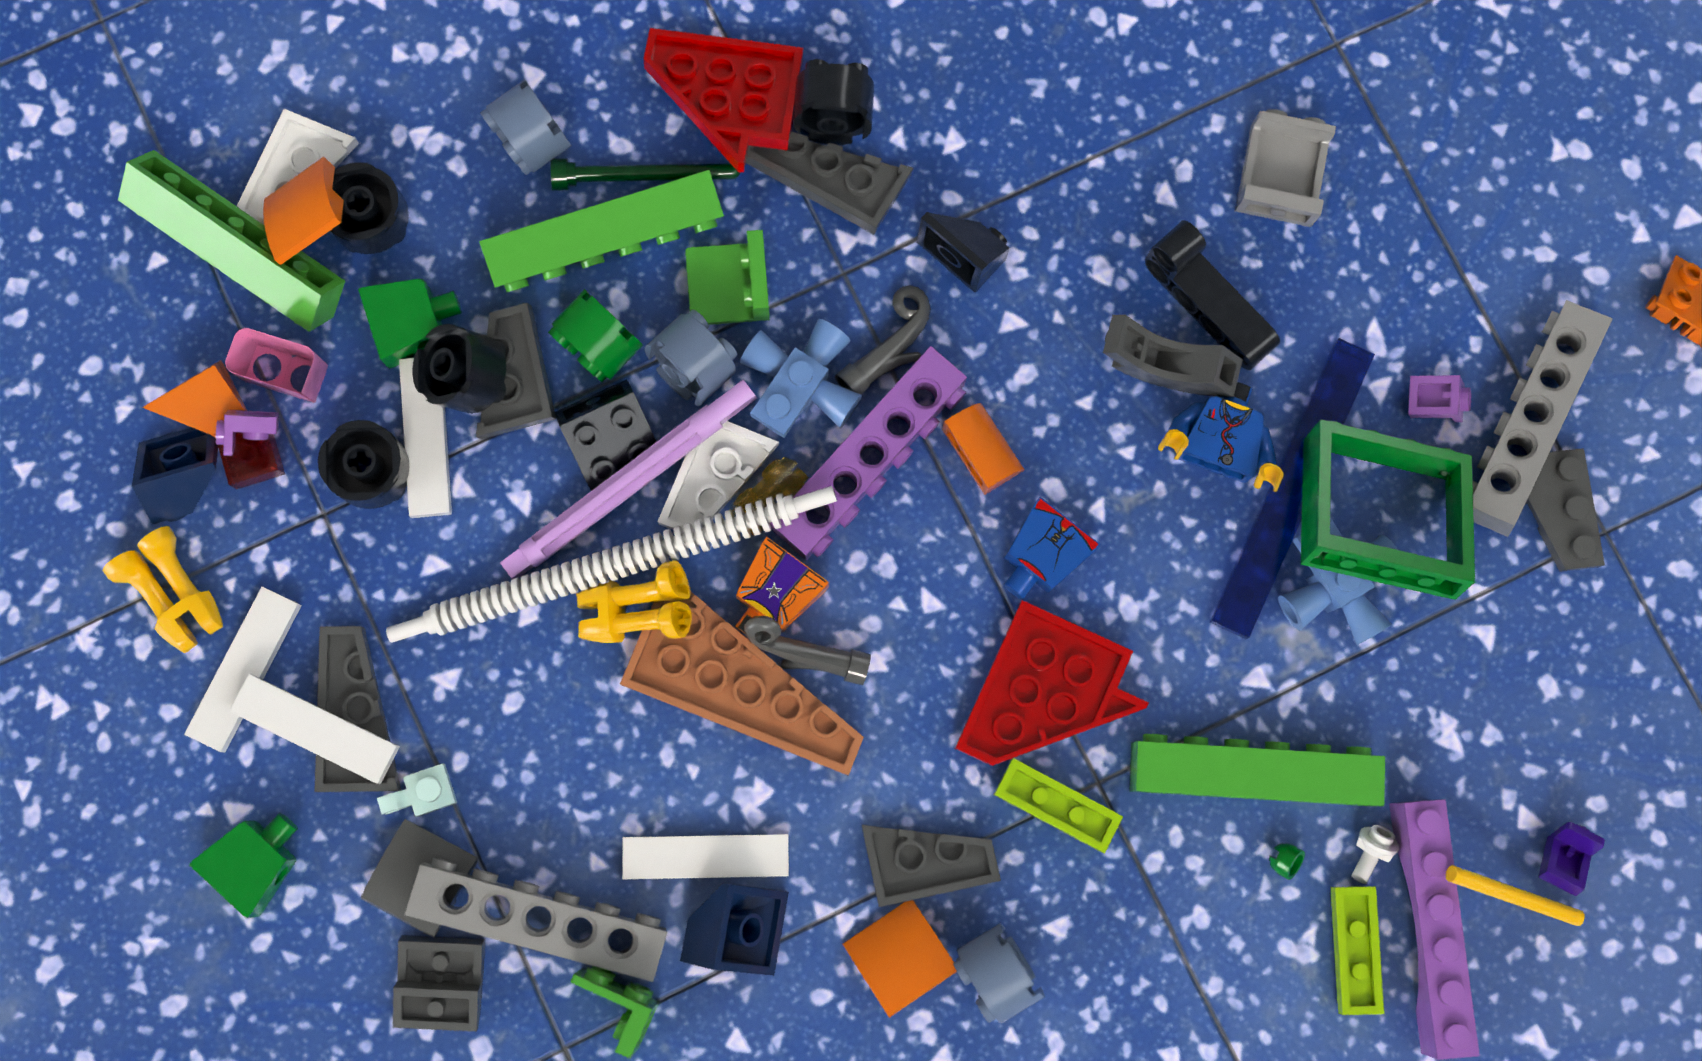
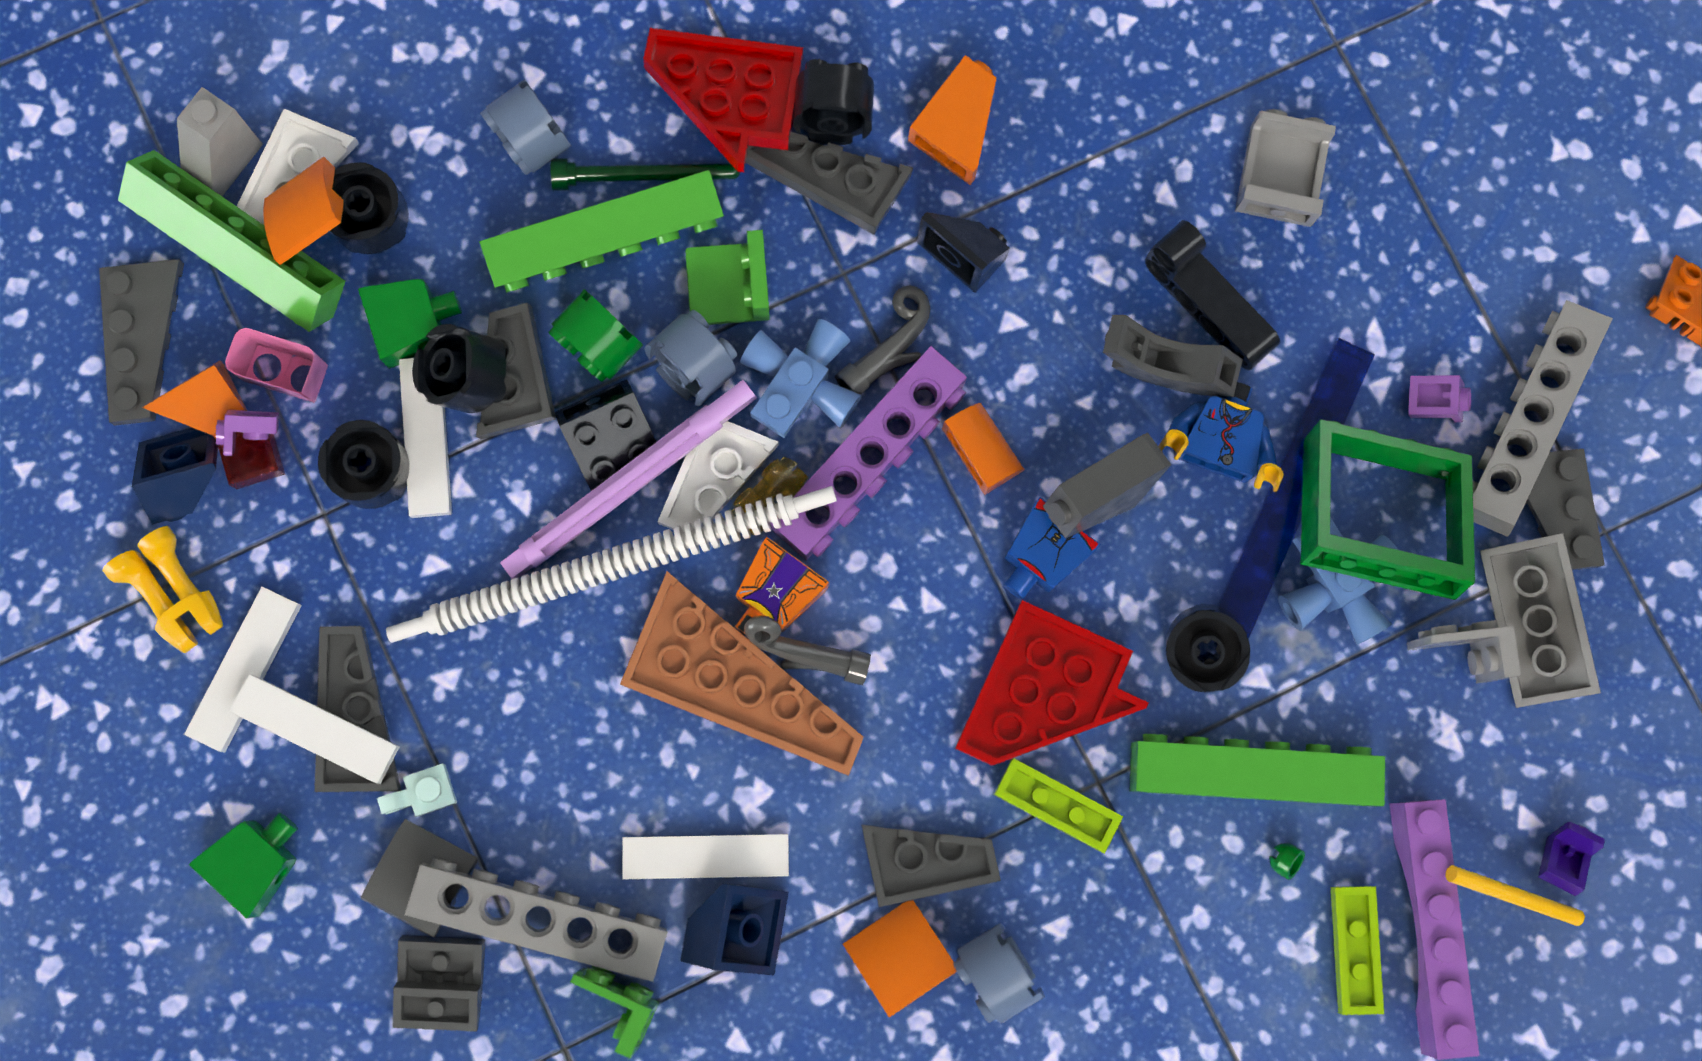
(136, 325): none -> dark grey wing
(214, 141): none -> light grey slope
(611, 601): yellow piece -> none
(956, 119): none -> orange slope
(1107, 486): none -> dark grey slope
(1208, 671): none -> black brick
(1377, 844): white plate -> none
(1492, 648): none -> light grey bracket
(1538, 596): none -> light grey slope

